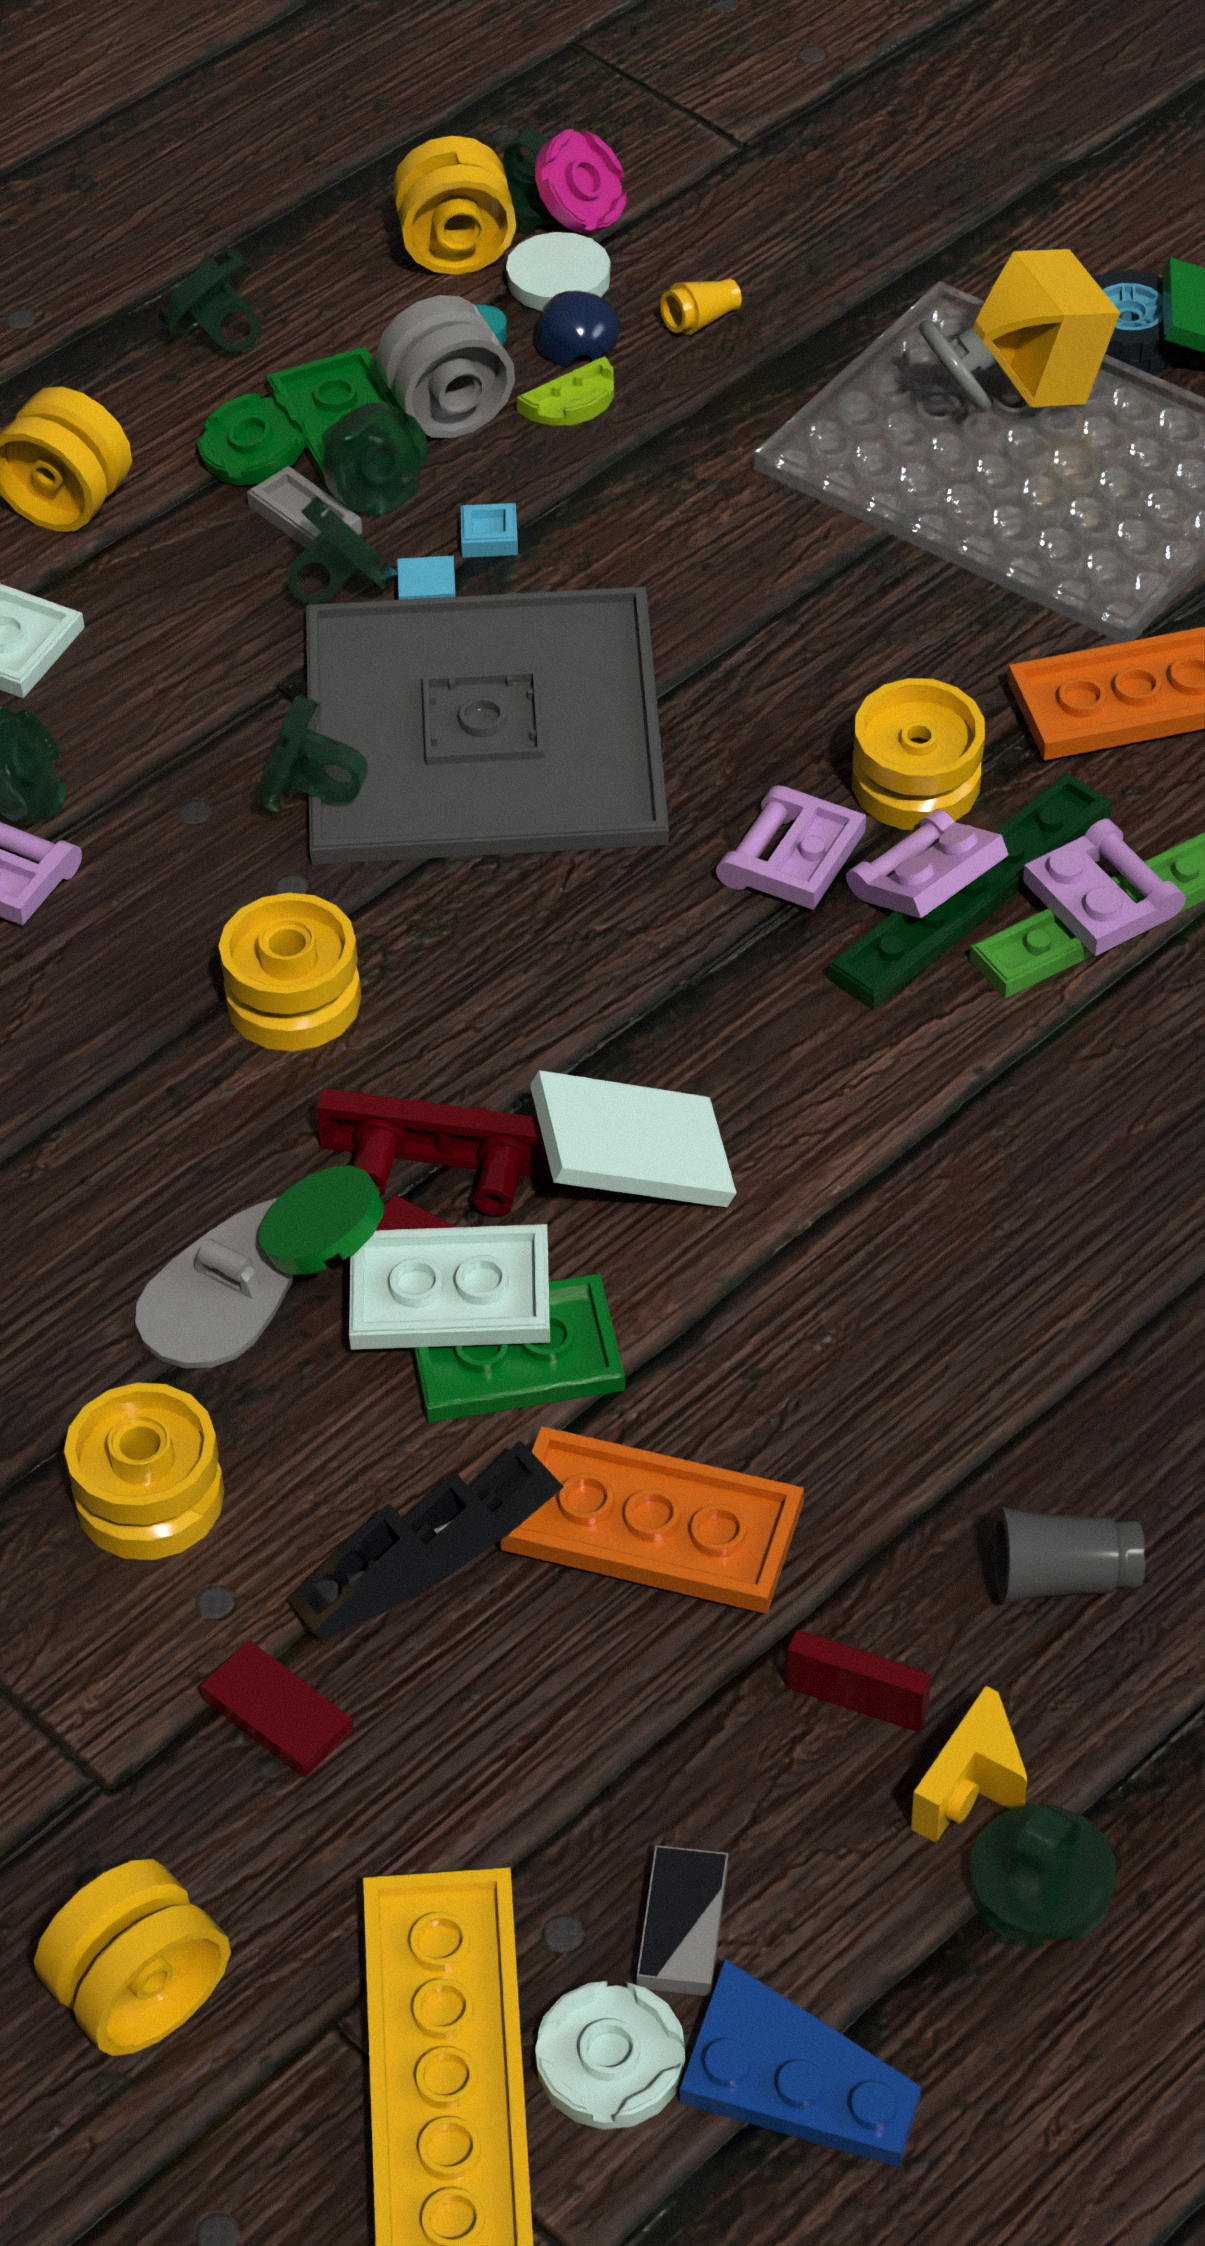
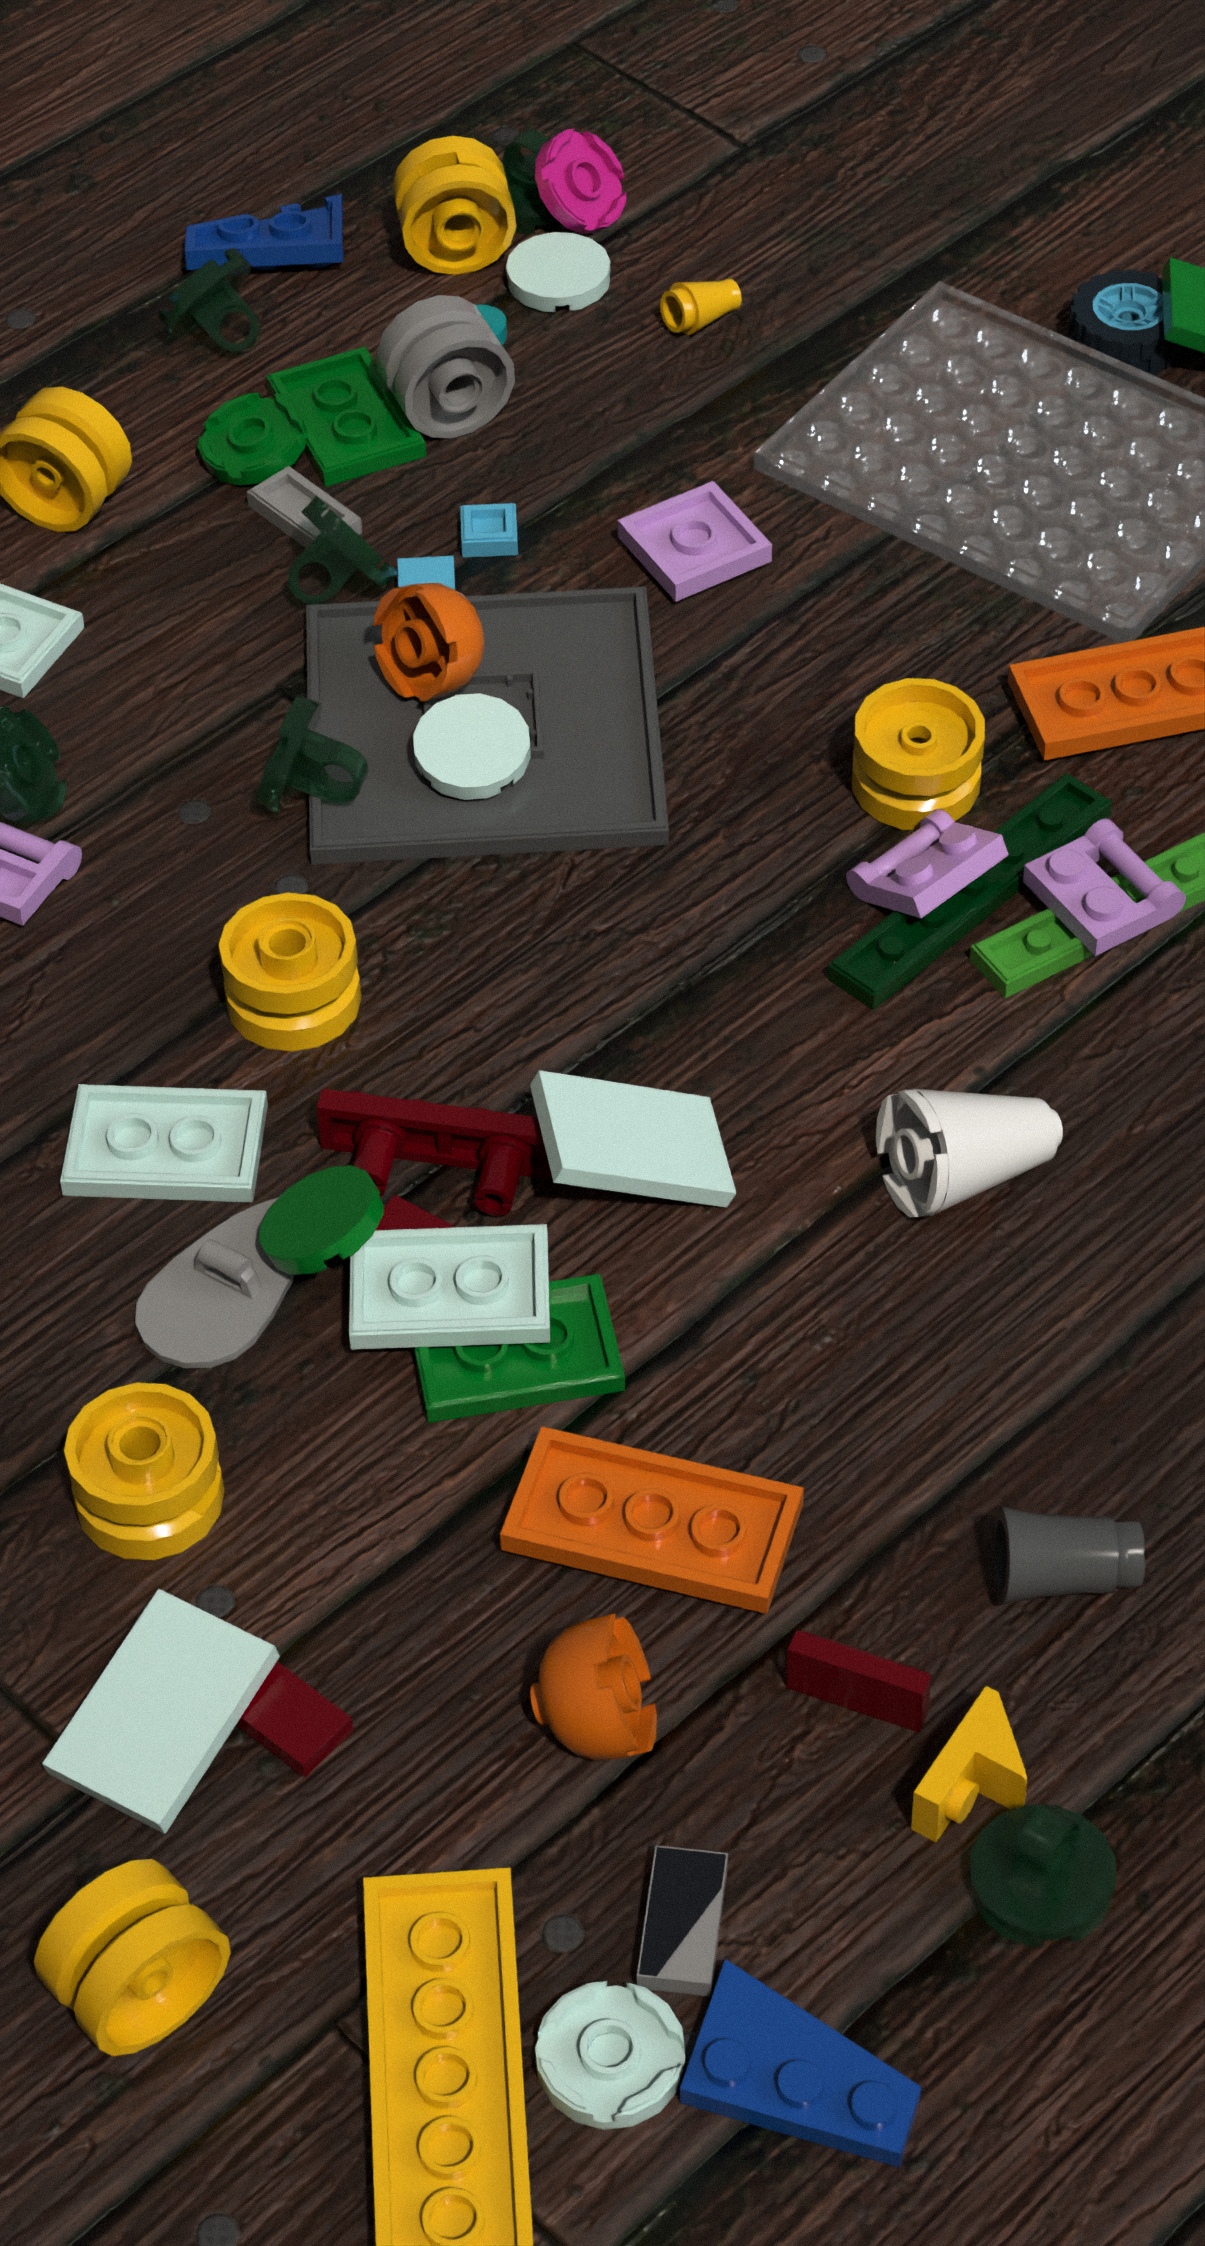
(161, 1710): none -> light aqua tile
(164, 1143): none -> light aqua tile
(285, 239): none -> blue wing
(374, 457): clear green tile -> none
(403, 1556): black slope -> none
(428, 640): none -> orange cylinder
(471, 746): none -> light aqua tile
(572, 397): lime tile -> none
(576, 325): dark blue hair -> none
(594, 1690): none -> orange cylinder
(694, 540): none -> lavender plate
(806, 856): lavender plate -> none
(960, 1144): none -> white cone
(1042, 328): yellow piece -> none

